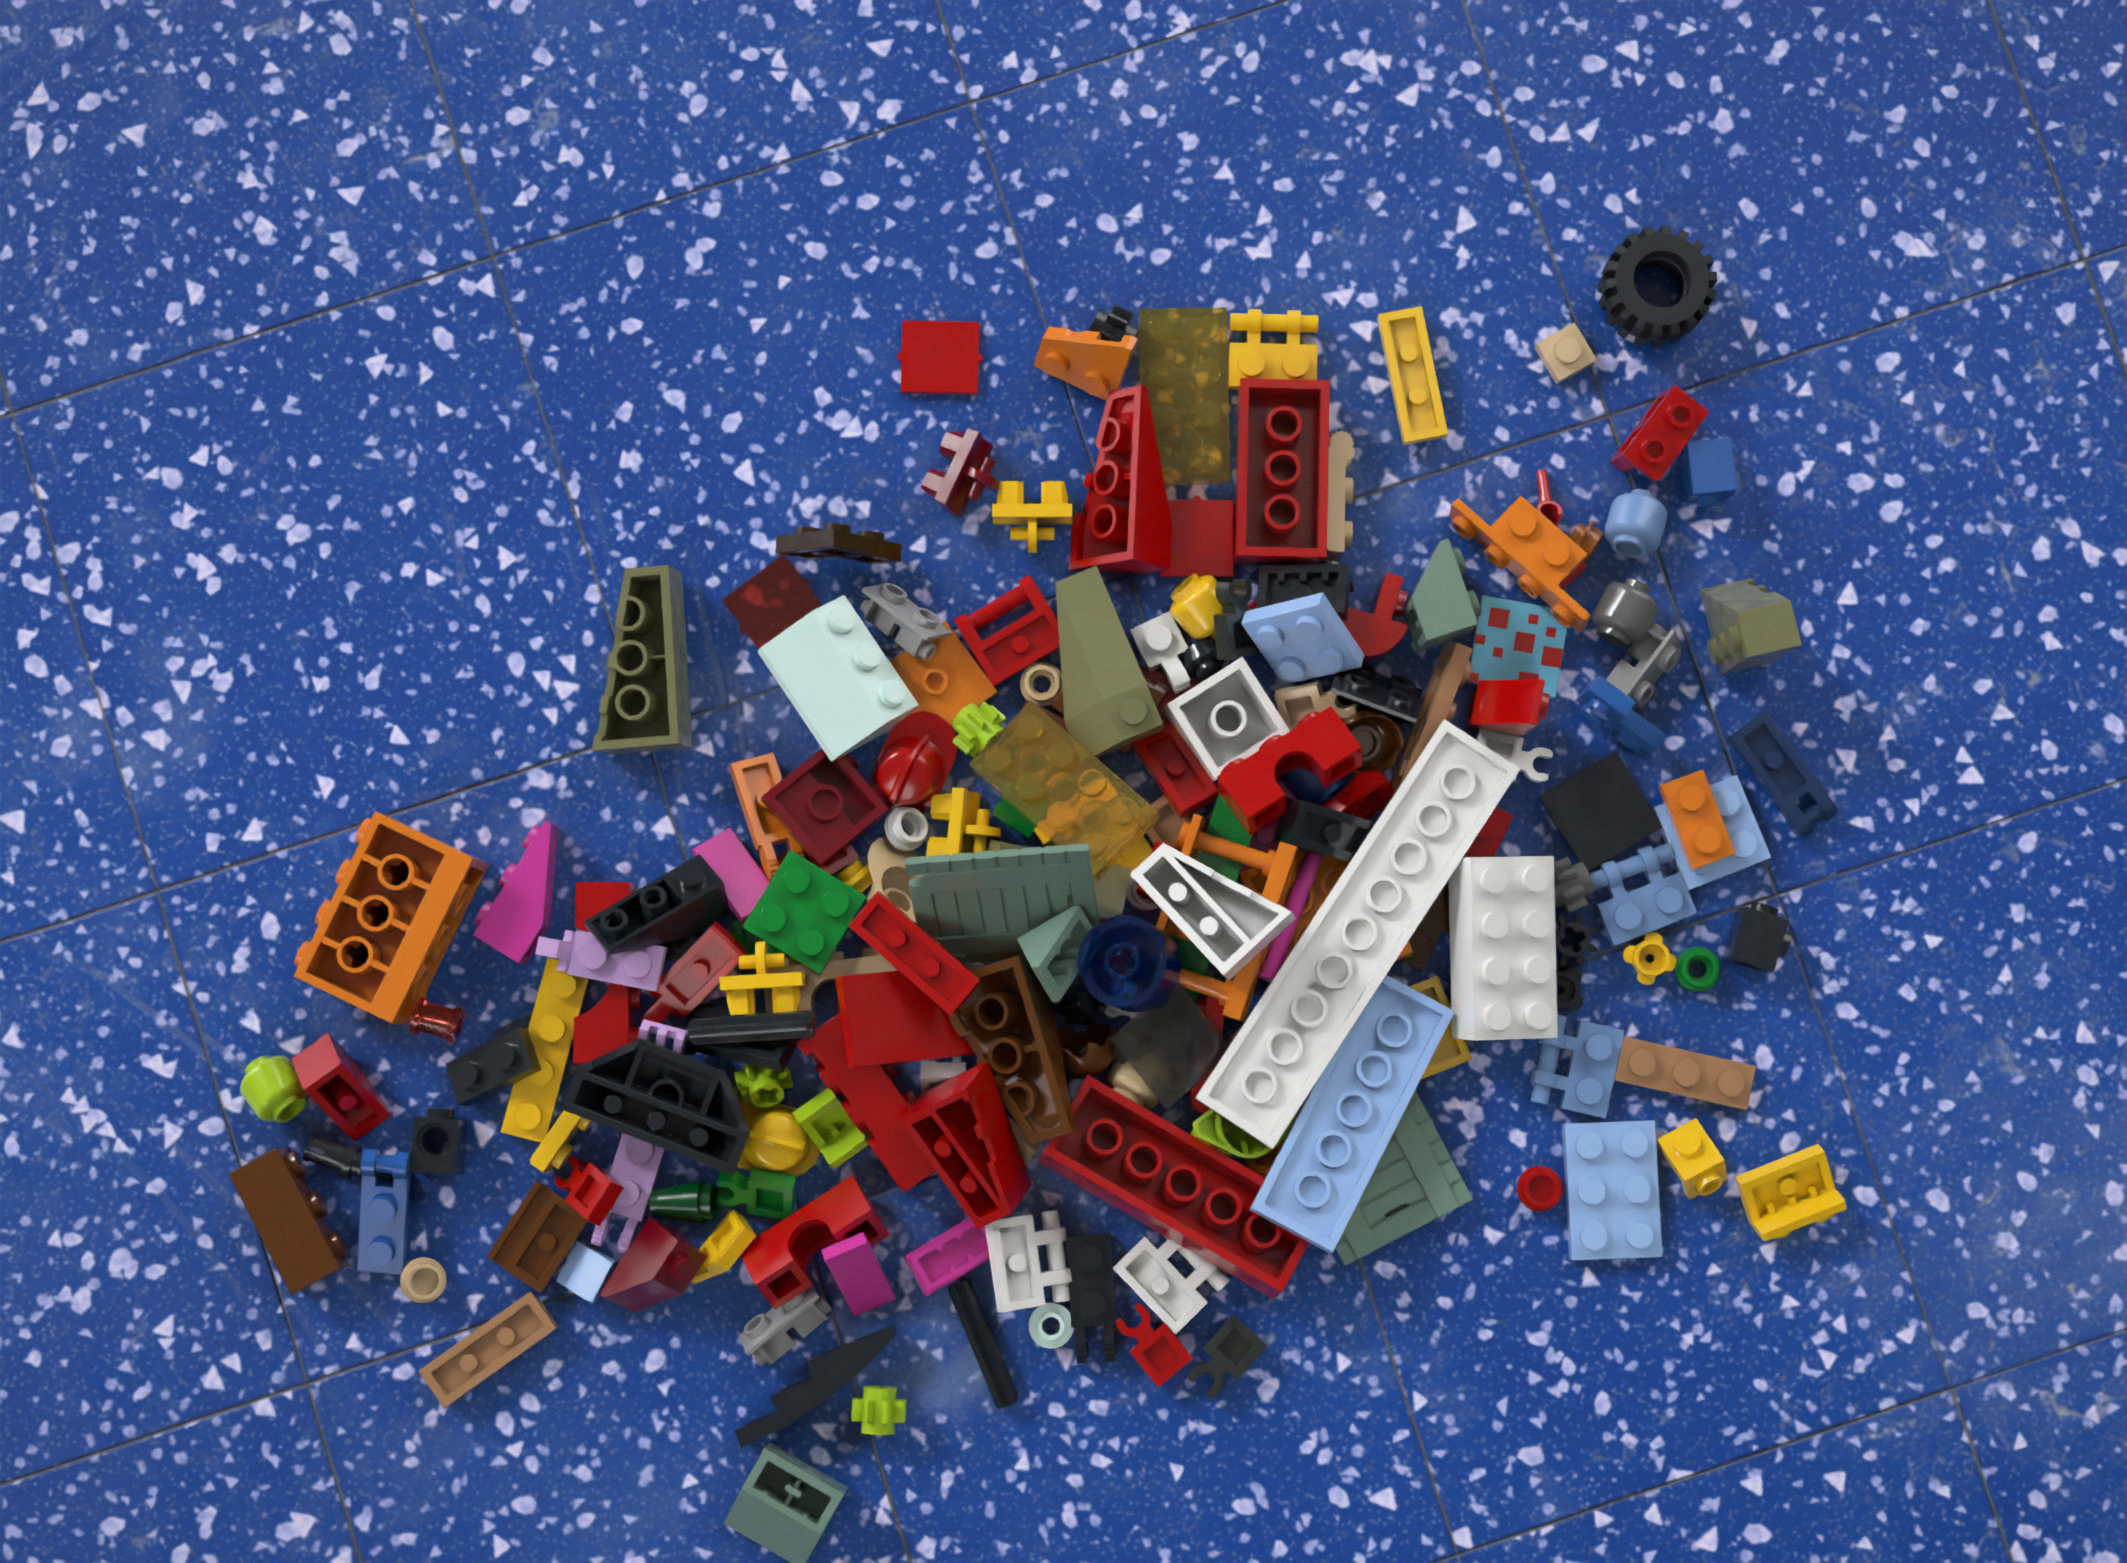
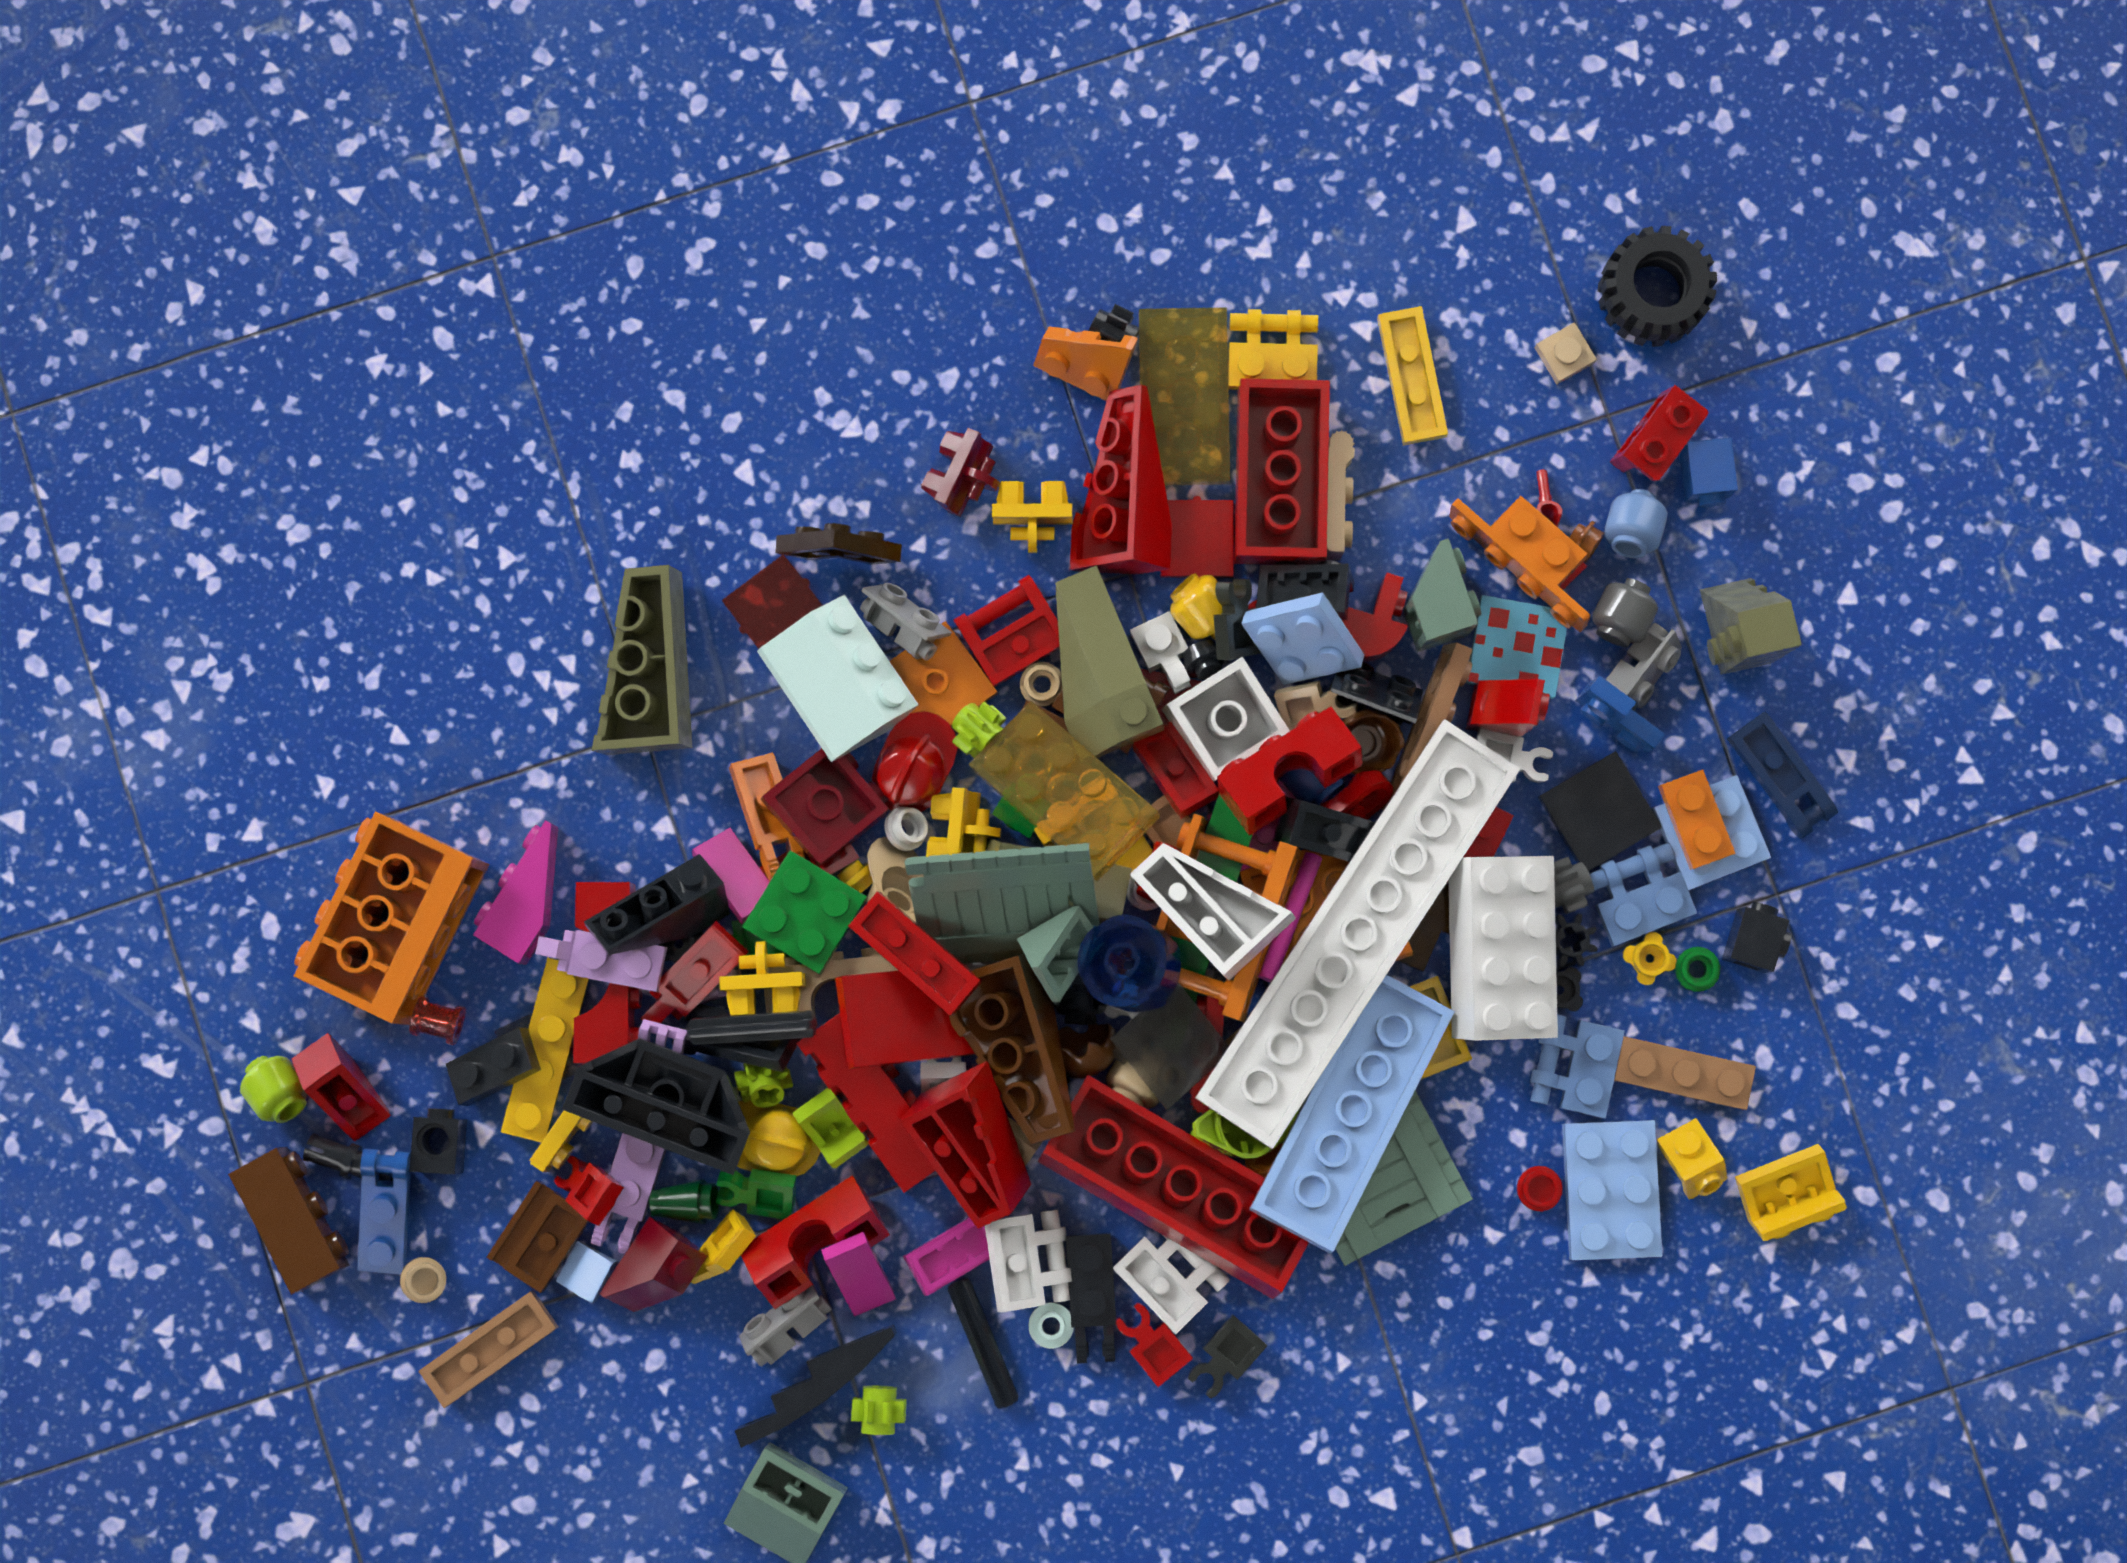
(940, 357): red piece -> none

